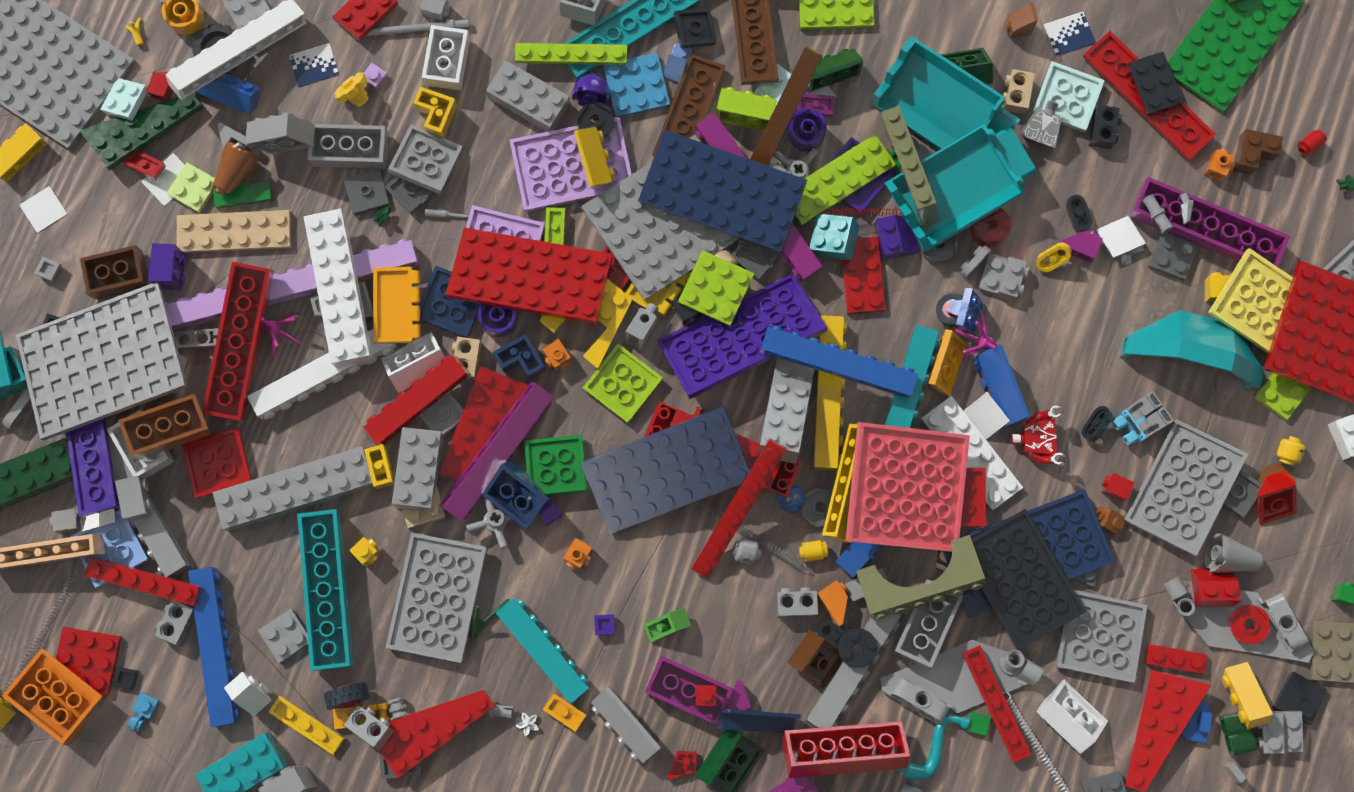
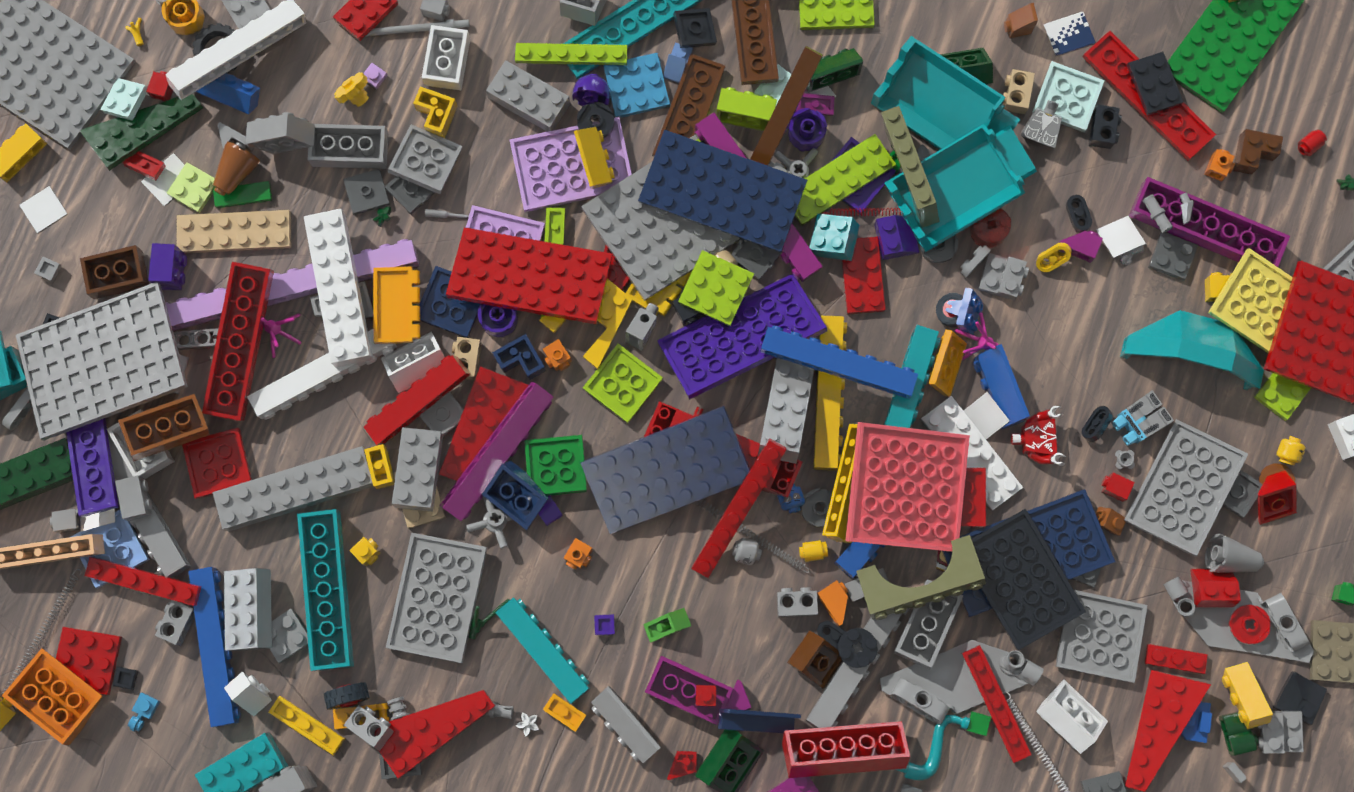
(247, 609): none -> light grey brick
(313, 64): sticker -> none
(1129, 463): none -> light grey plate

